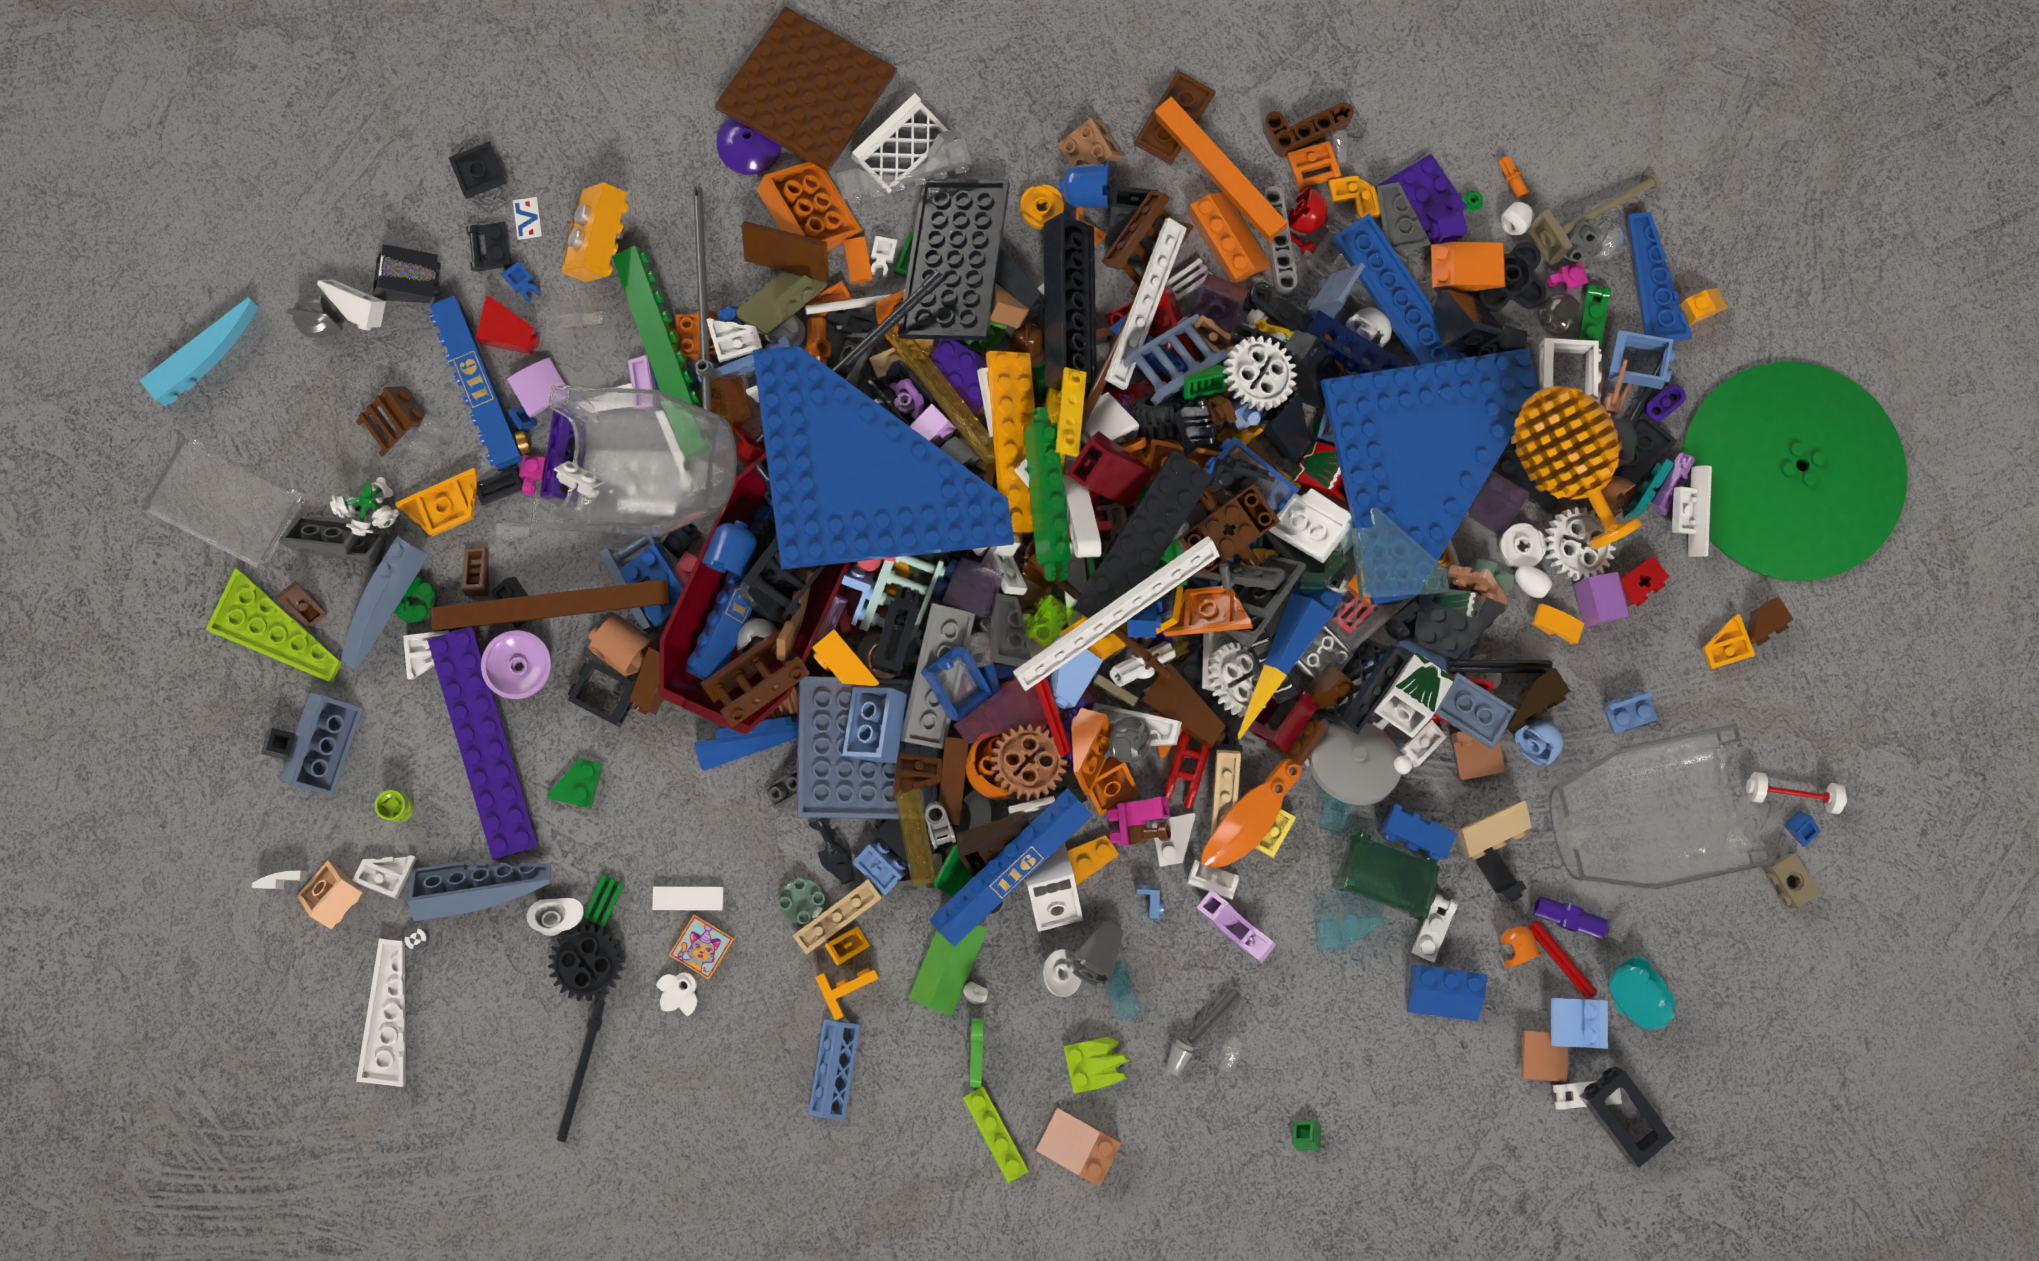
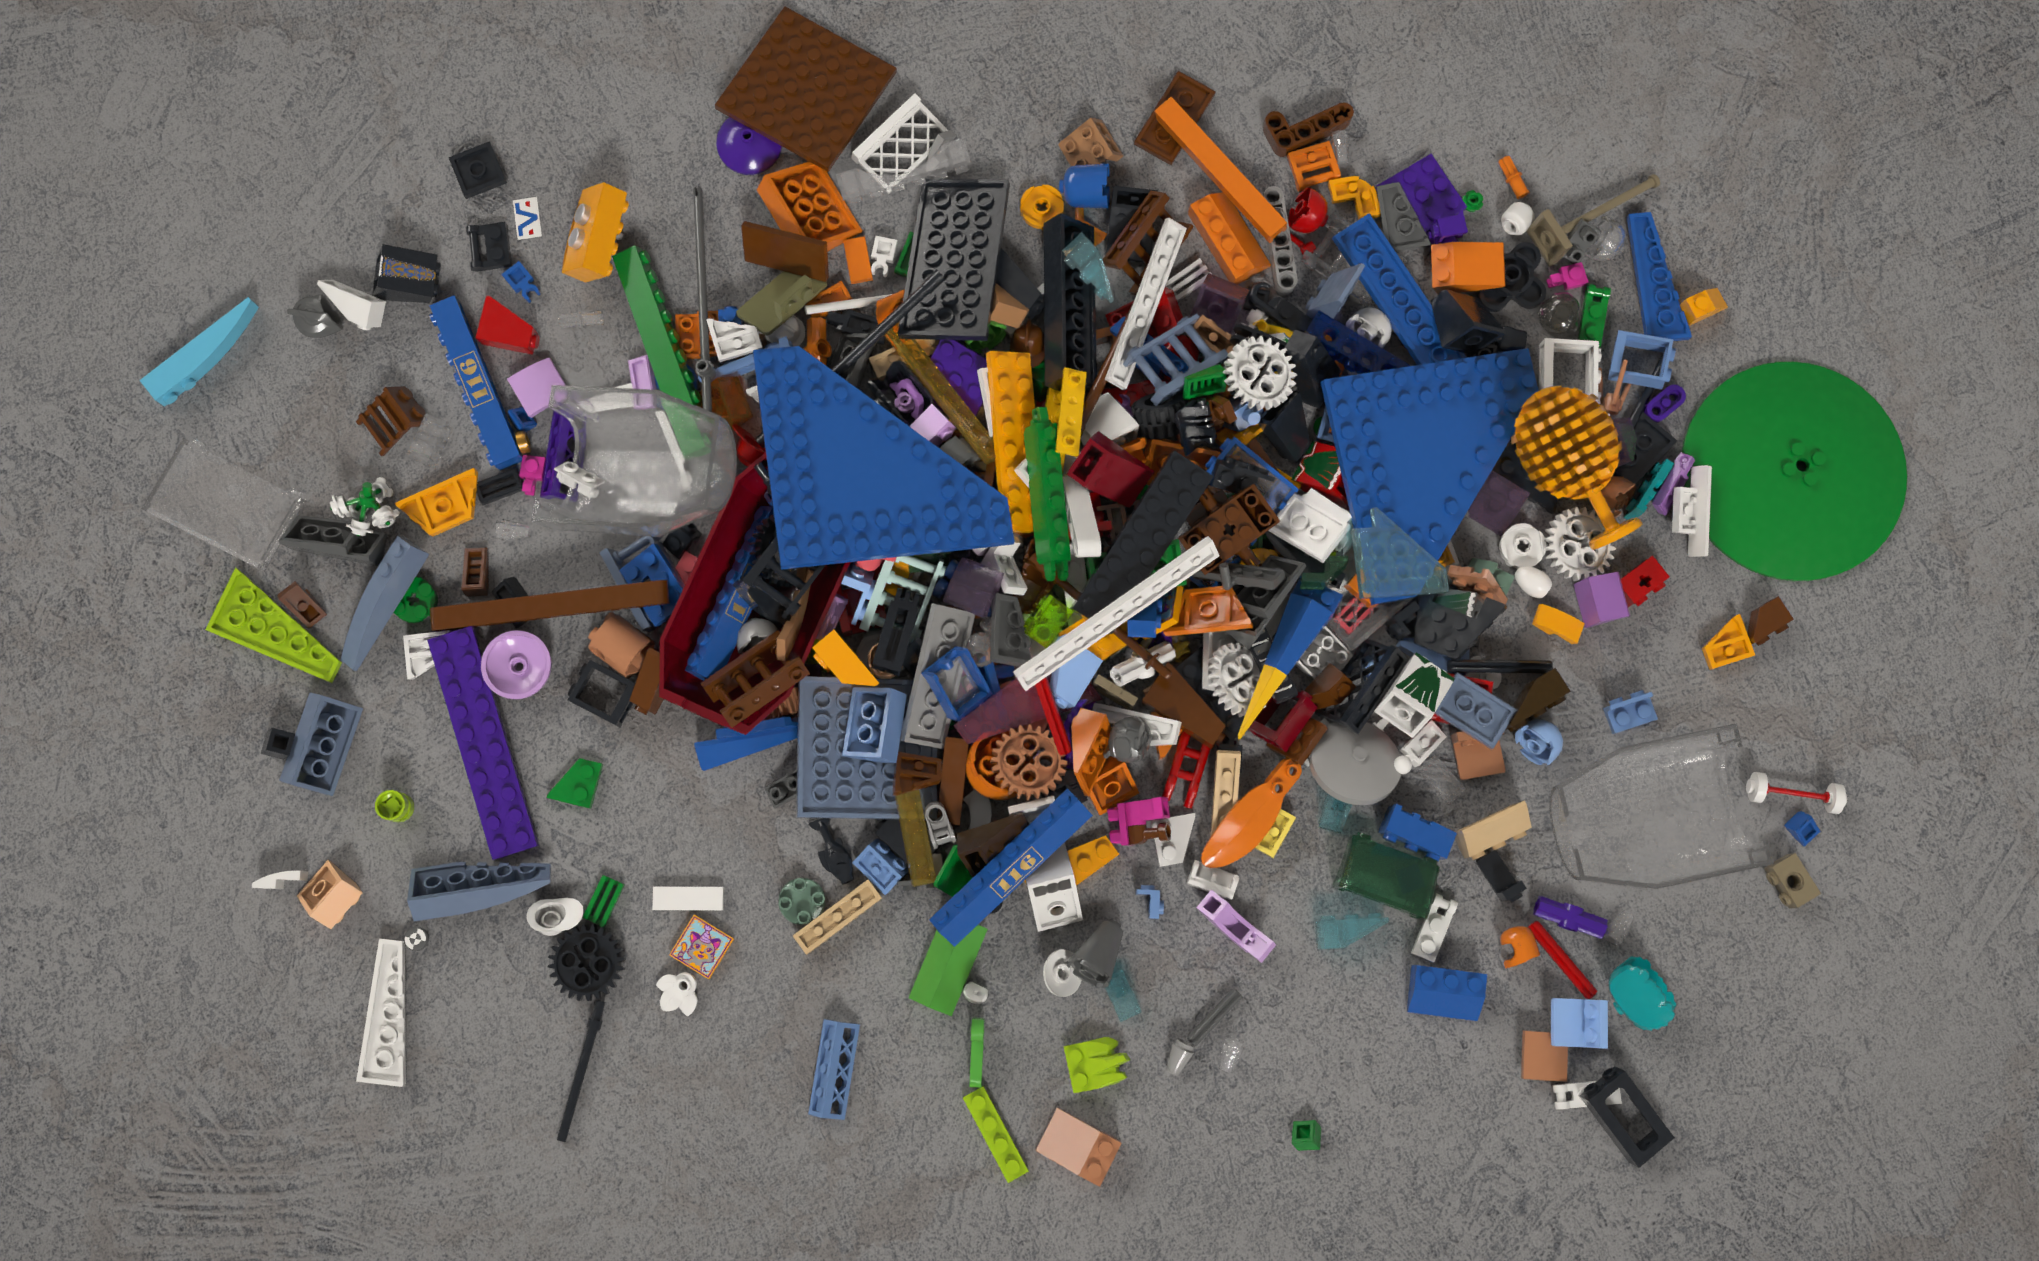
(385, 874): white wing -> none
(731, 549): blue cylinder -> none
(843, 987): light orange bracket -> none
(847, 945): light orange slope -> none
(1089, 261): none -> clear light blue slope

